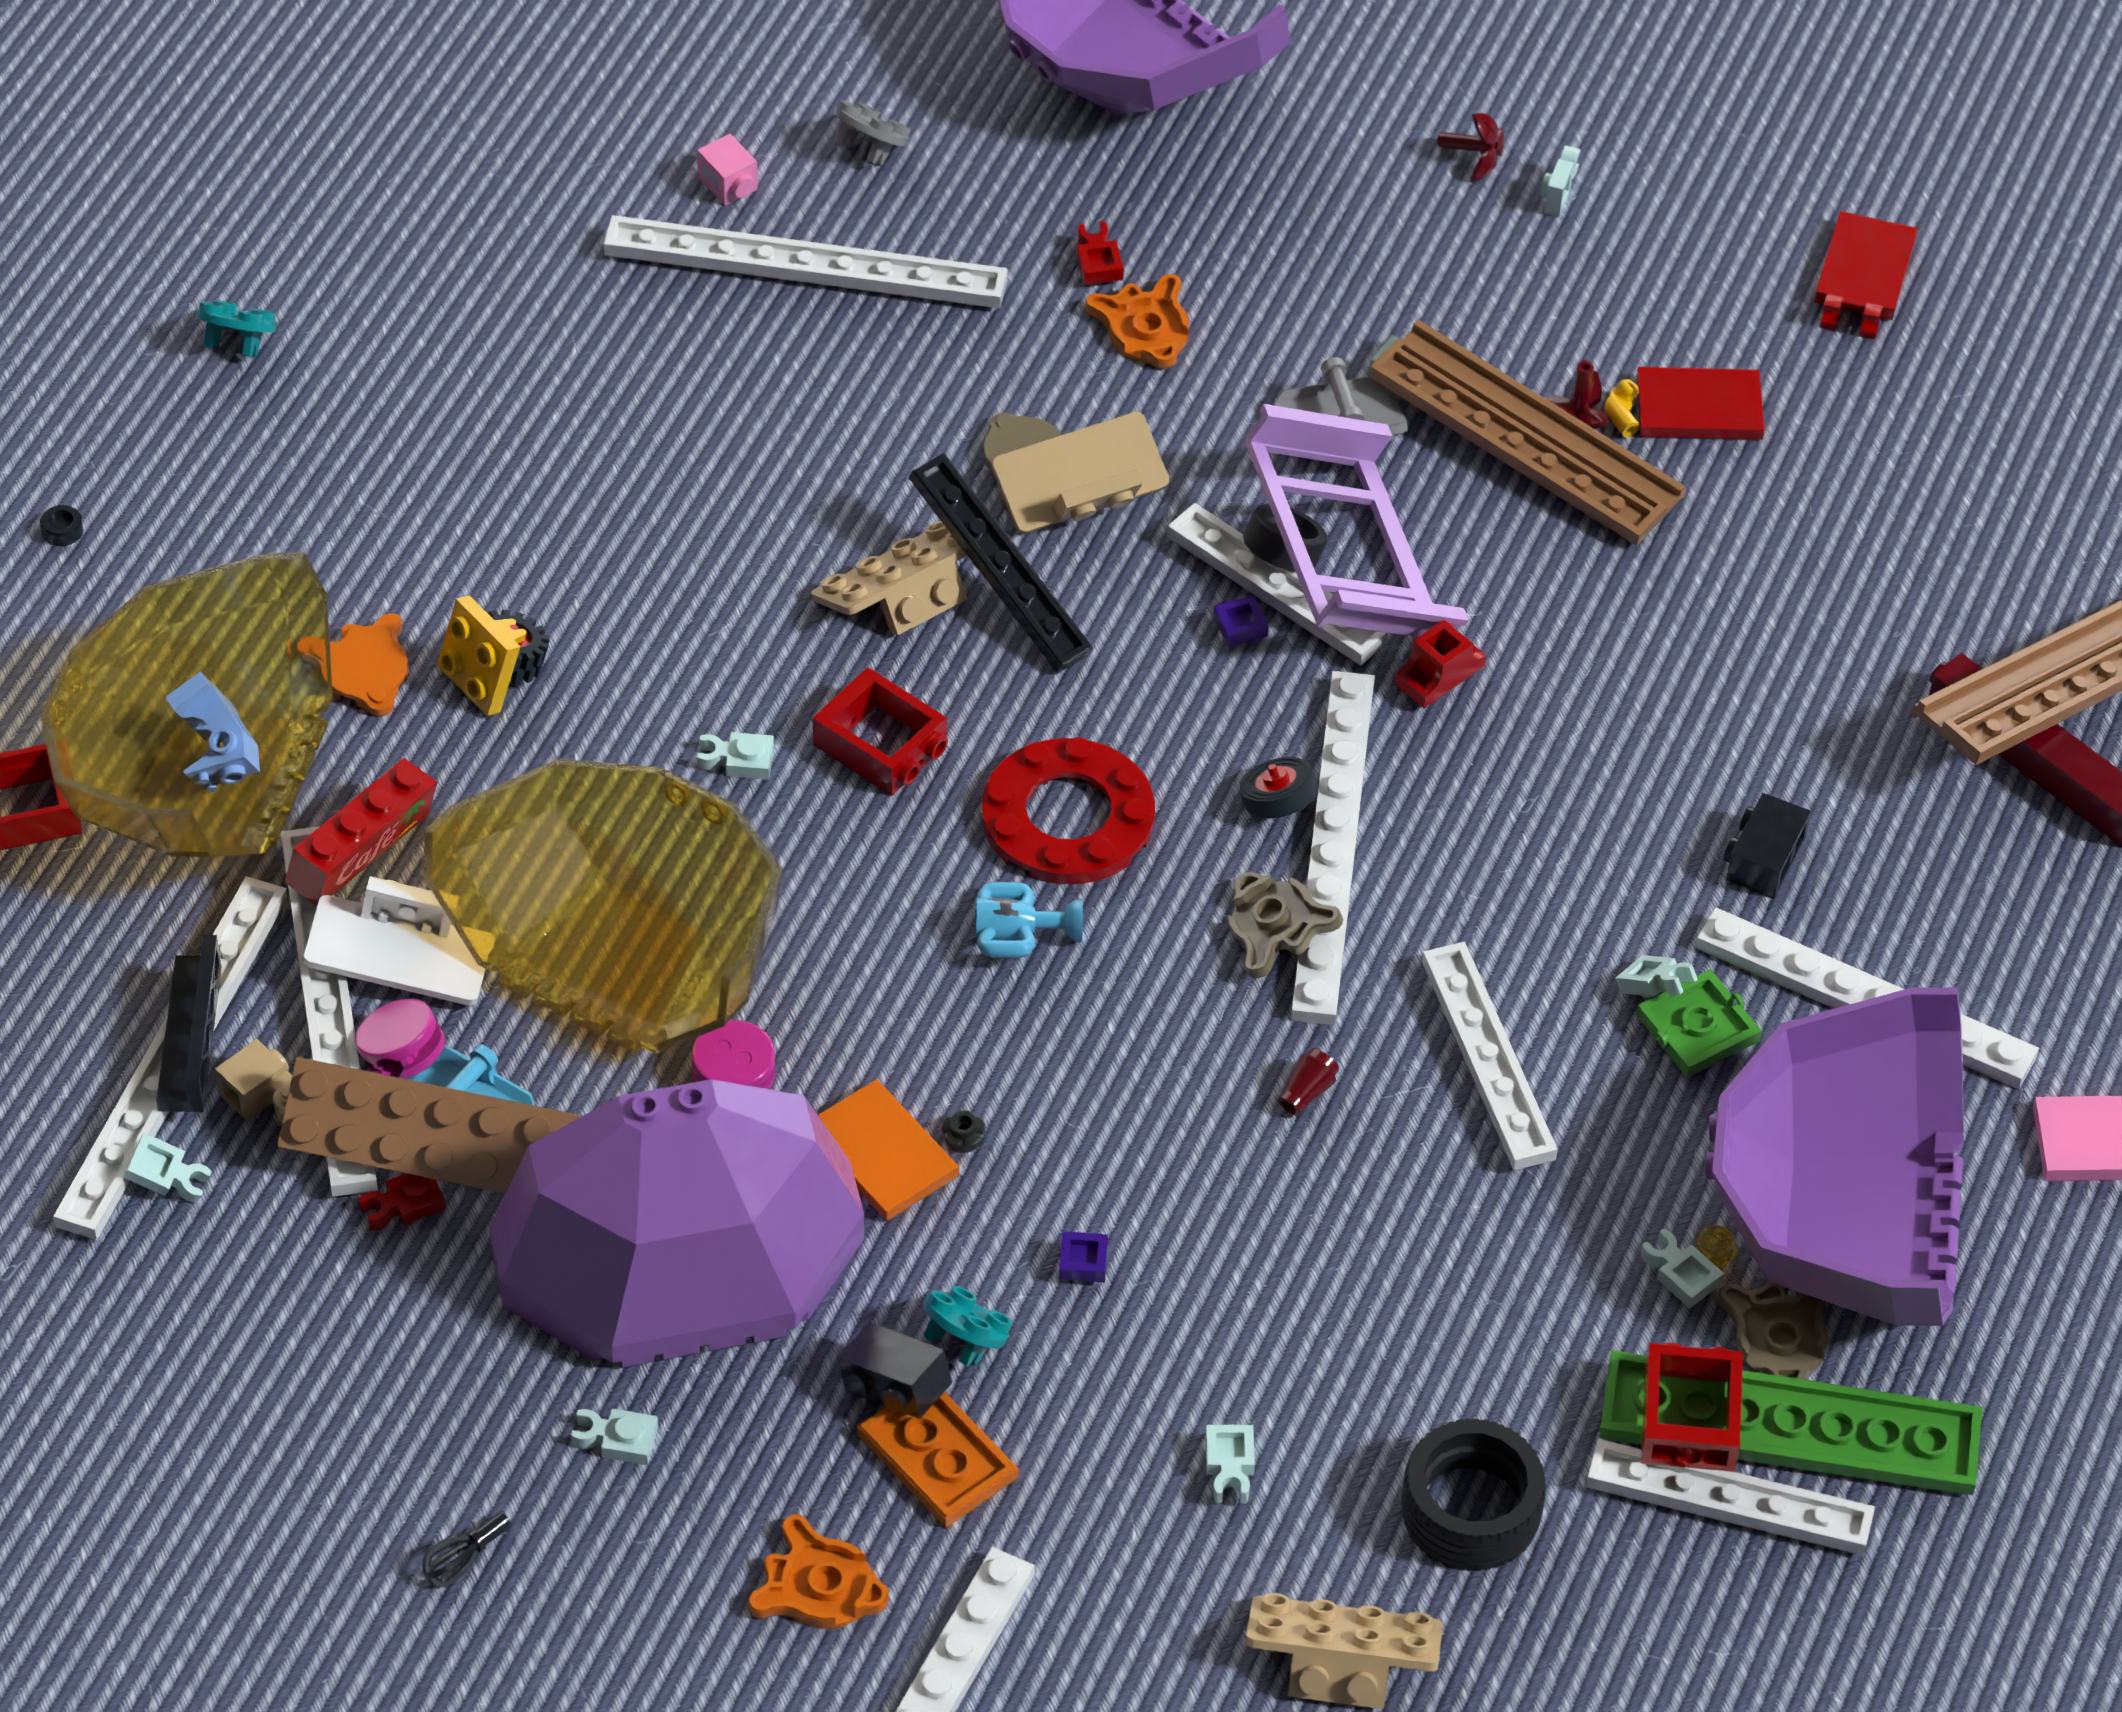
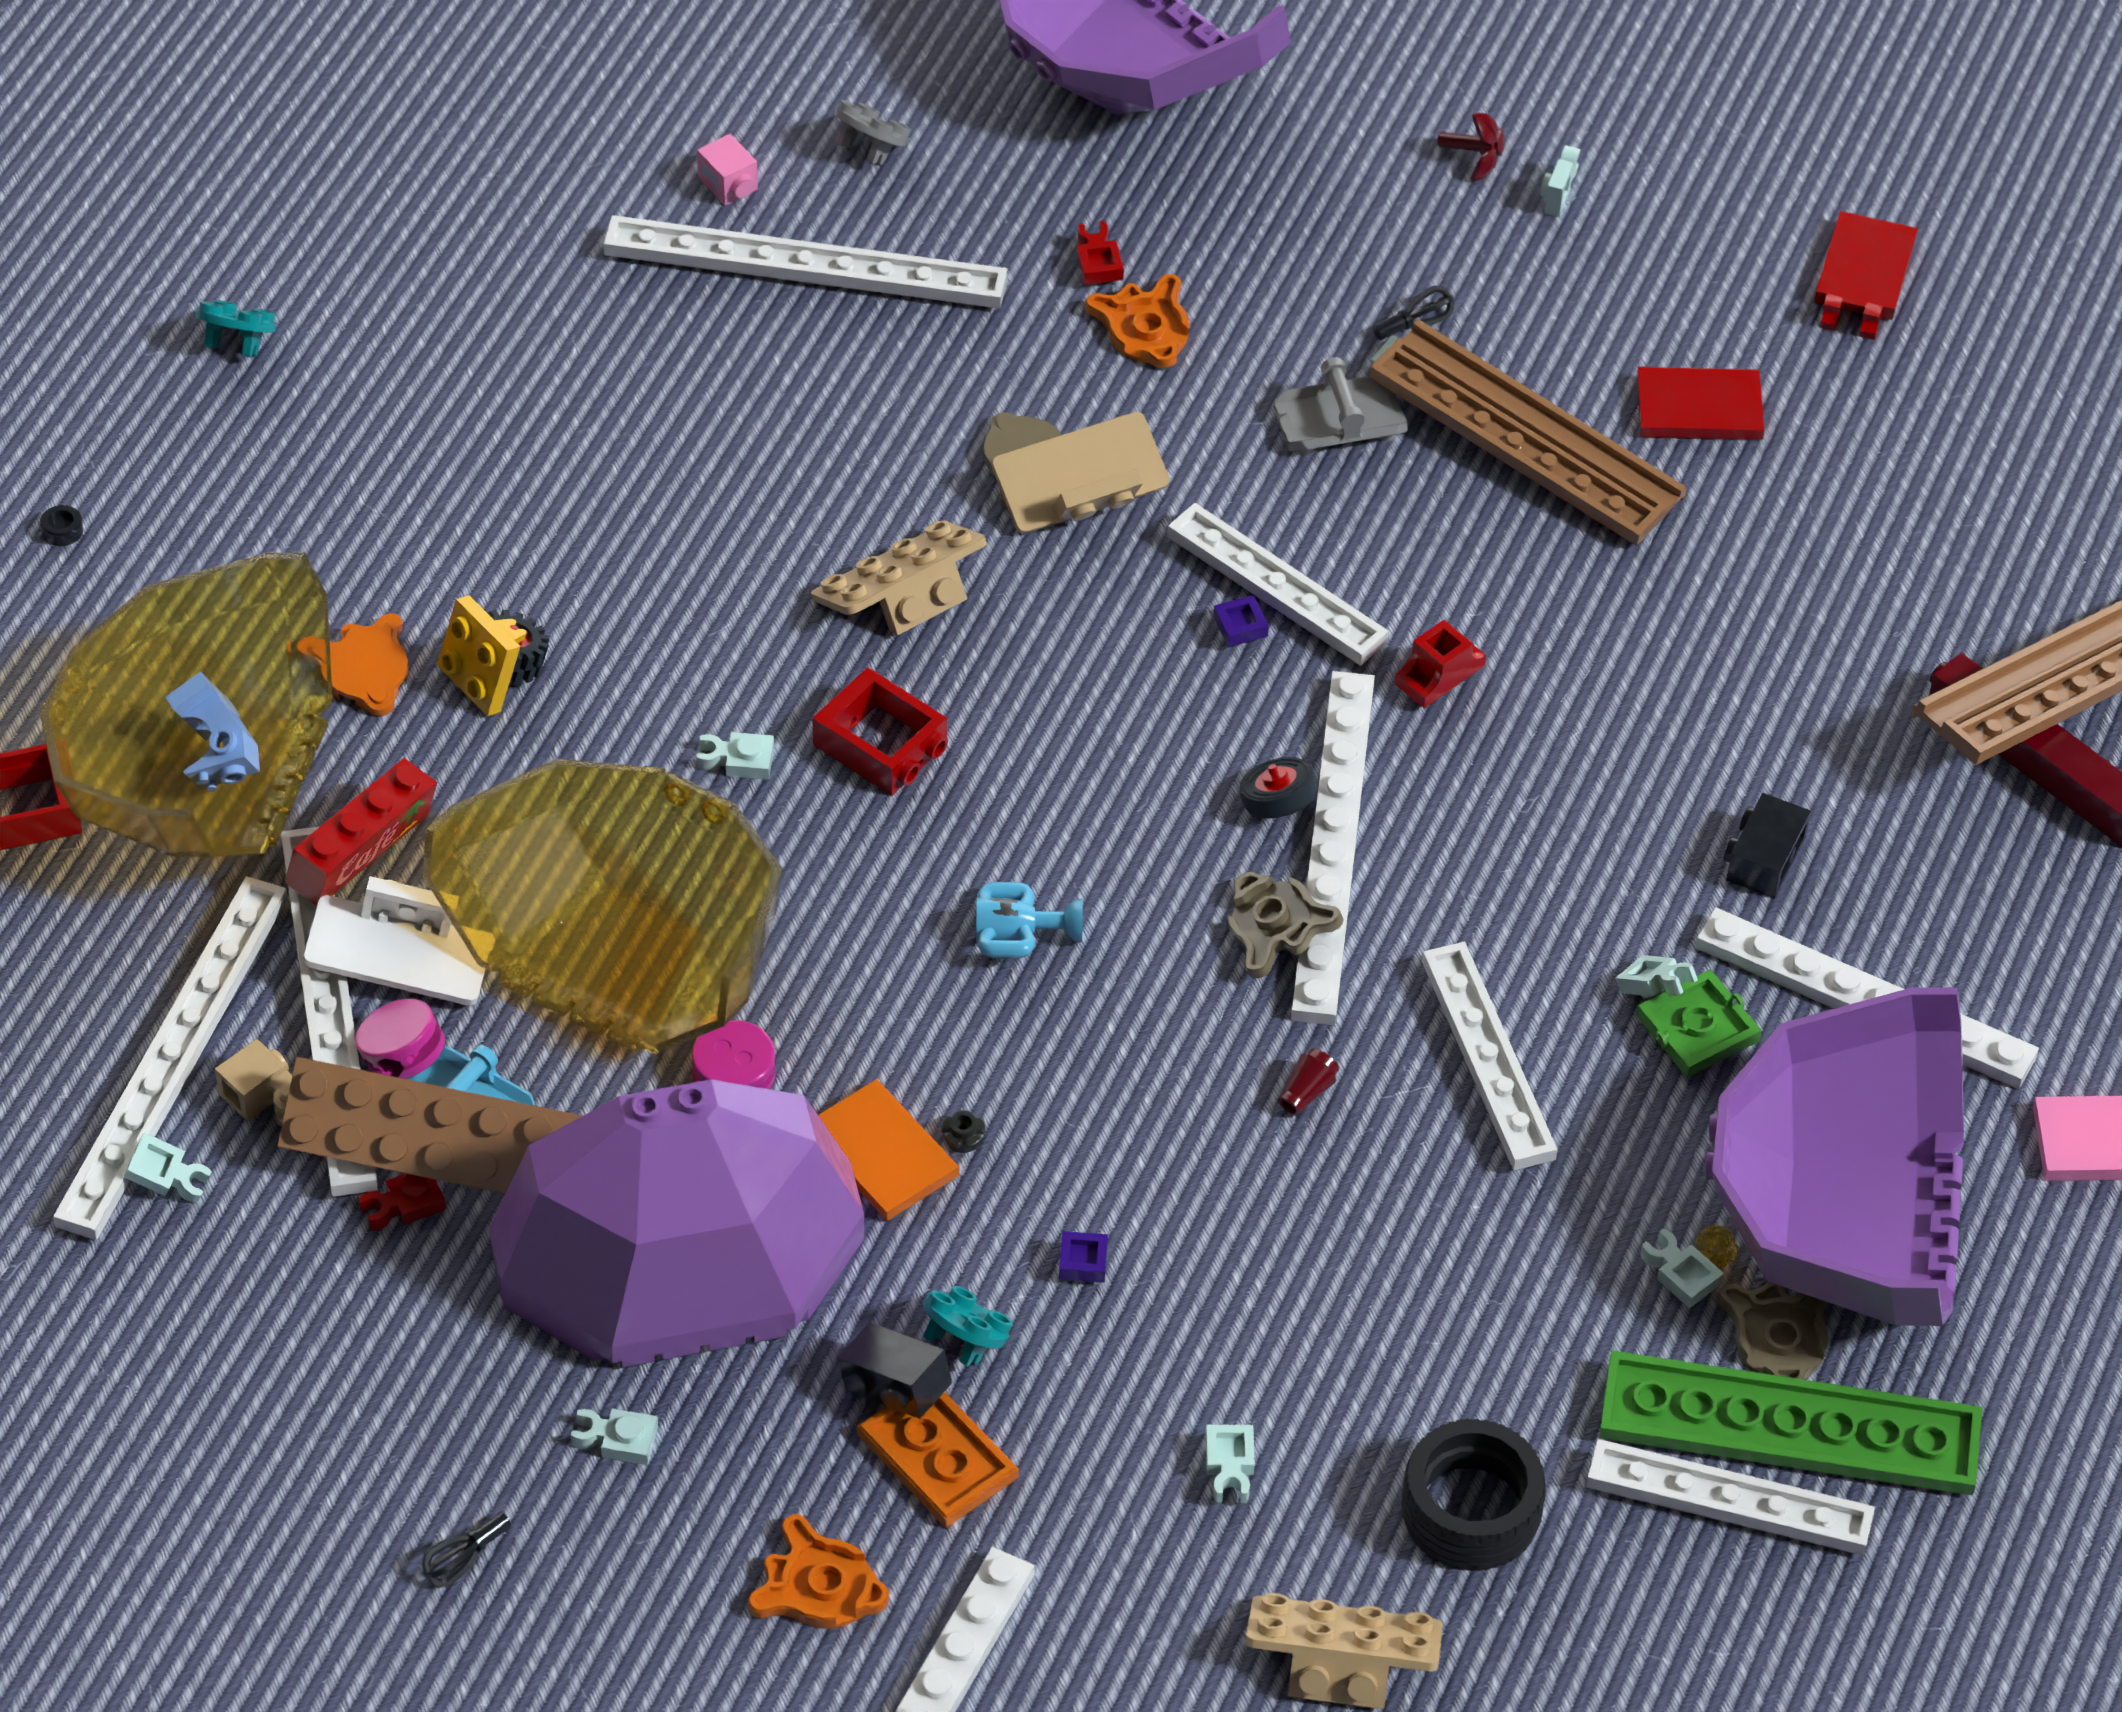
(190, 1030): black fence -> none
(1001, 563): black tile -> none
(1058, 859): red plate -> none
(1266, 542): black tyre -> none
(1354, 444): lavender piece -> none
(1407, 317): none -> black piece
(1586, 394): dark red plant -> none
(1619, 406): yellow arm -> none
(1671, 1443): red window -> none

